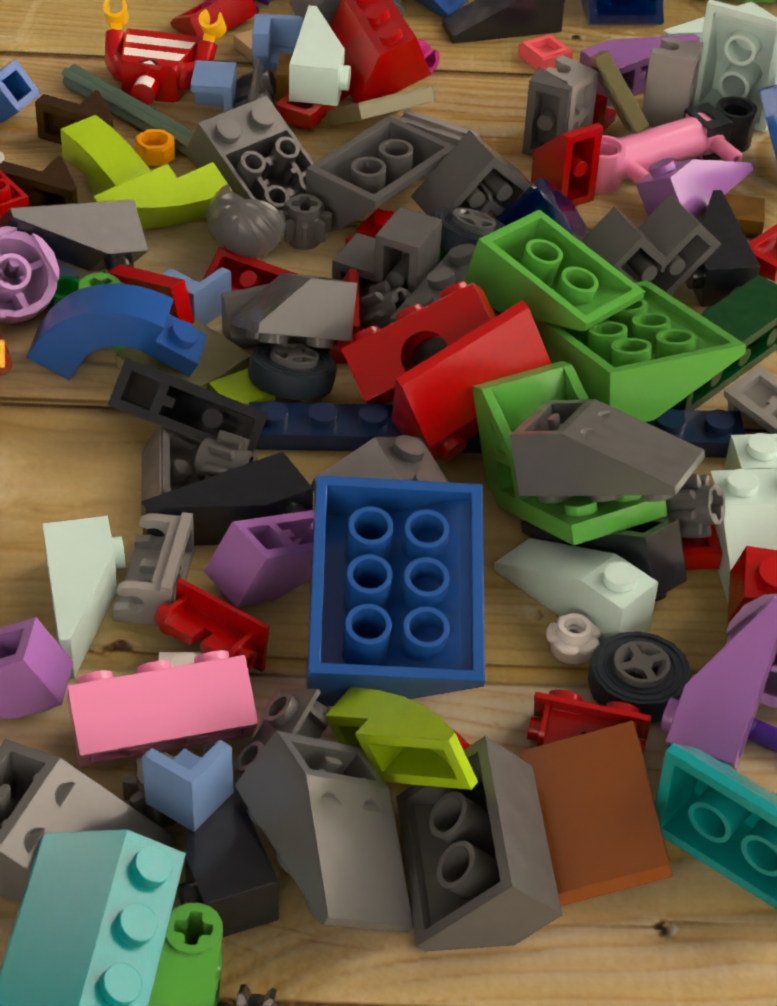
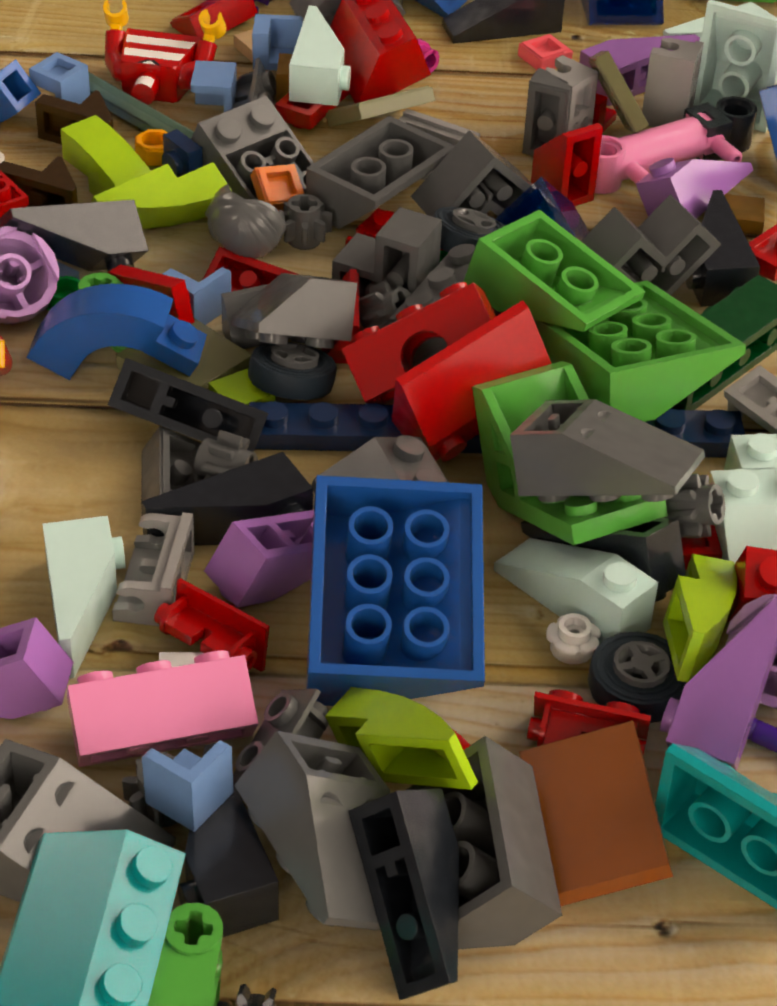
(63, 77): none -> medium blue panel
(181, 153): none -> dark blue plate
(276, 184): none -> orange tile
(413, 884): none -> black slope
(699, 613): none -> lime slope

